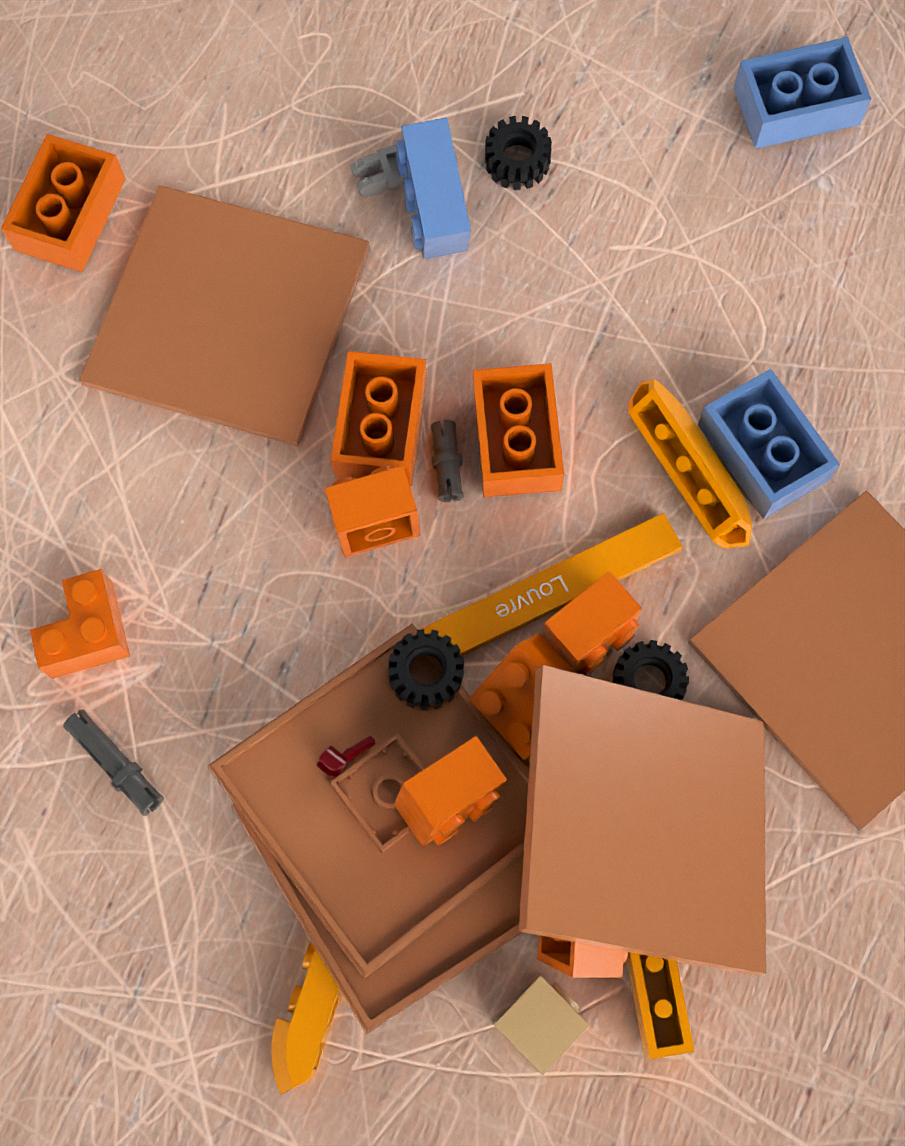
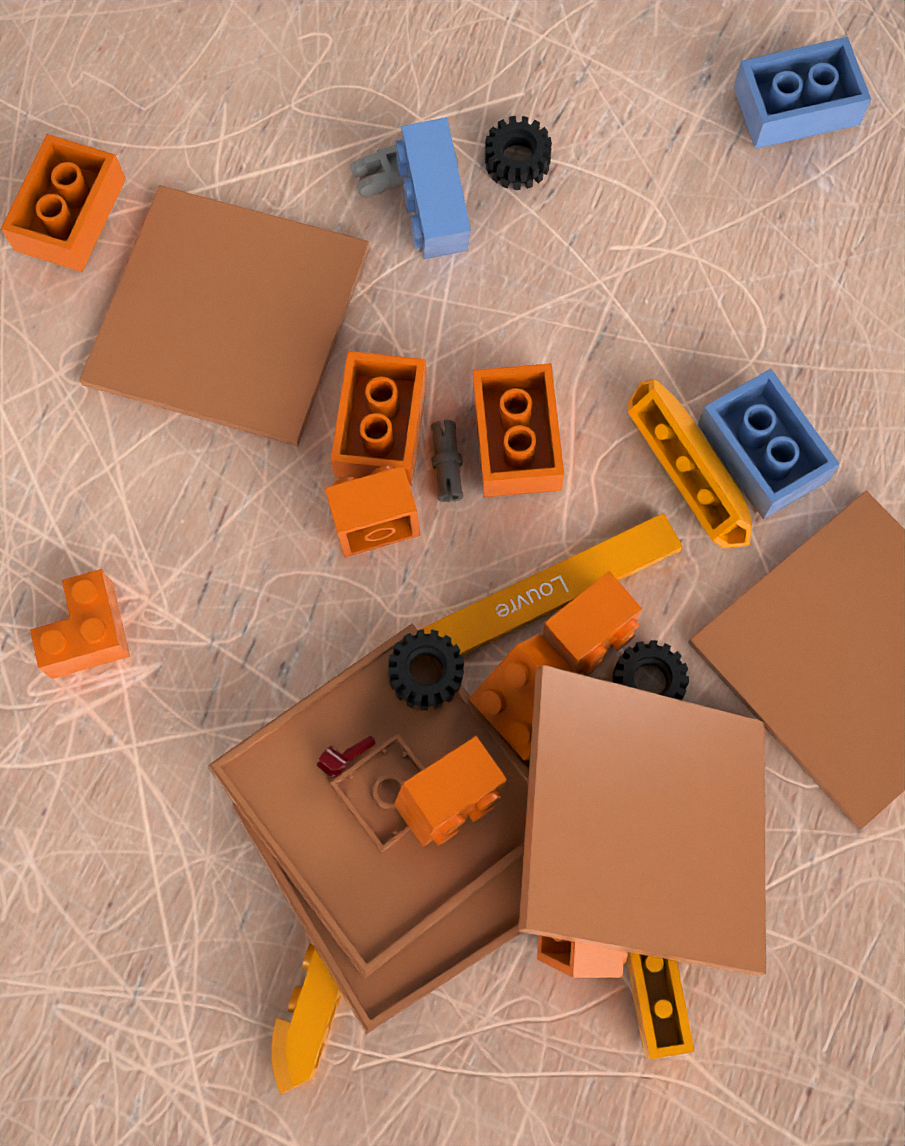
(123, 773): dark grey pin -> none
(542, 1023): tan head -> none

